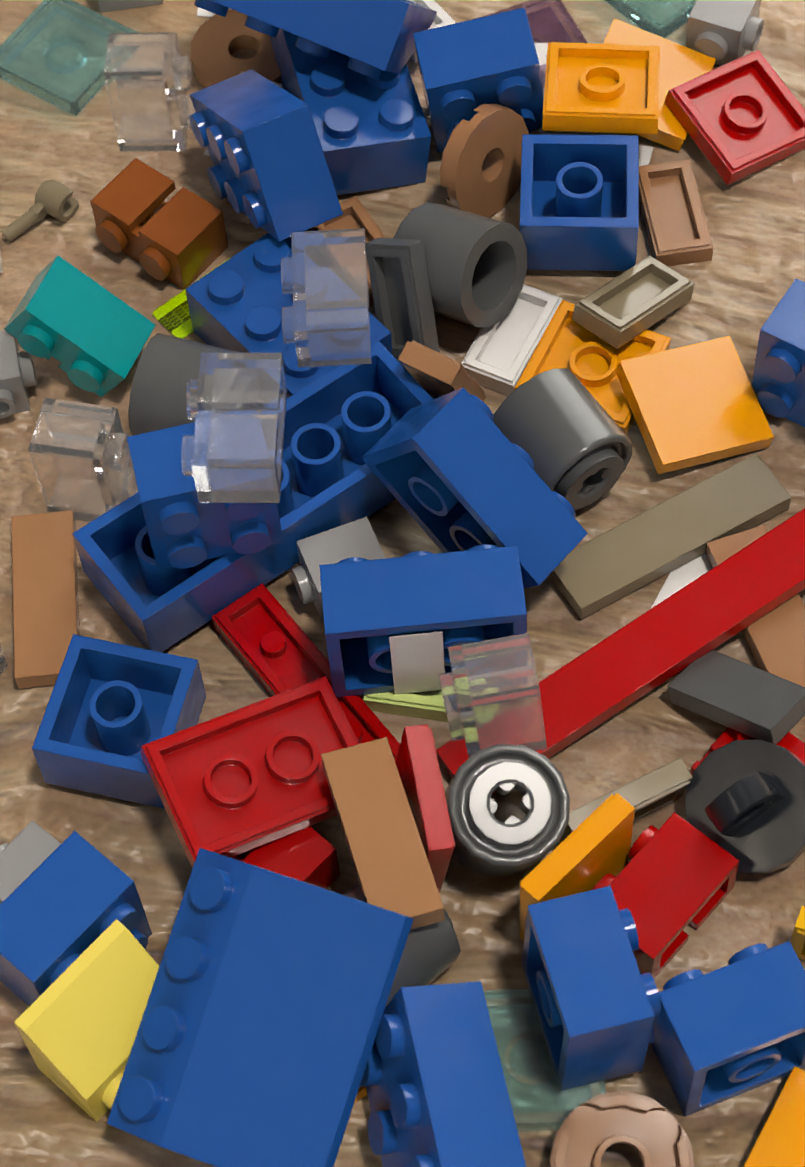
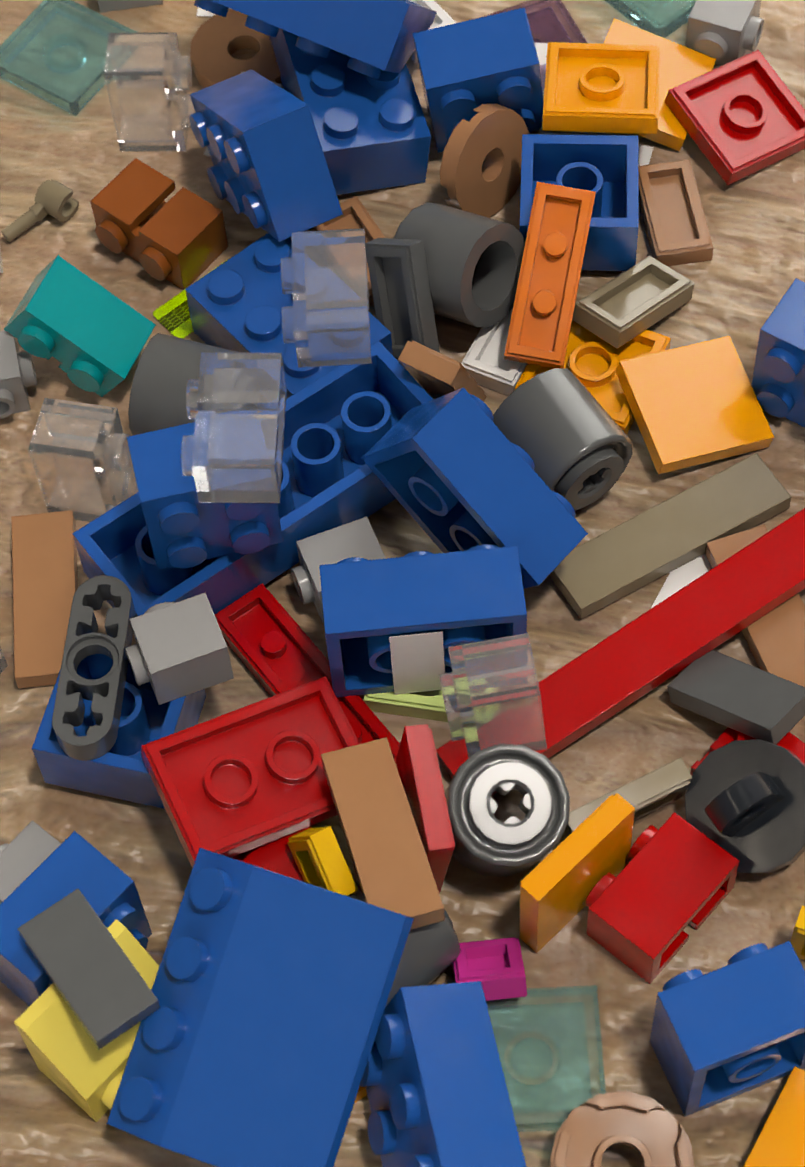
(88, 968): none -> dark grey tile
(106, 691): none -> dark grey beam
(179, 649): none -> light grey brick
(322, 860): none -> yellow tile
(495, 964): none -> dark pink tile
(549, 275): none -> orange tile
(589, 987): blue brick -> none

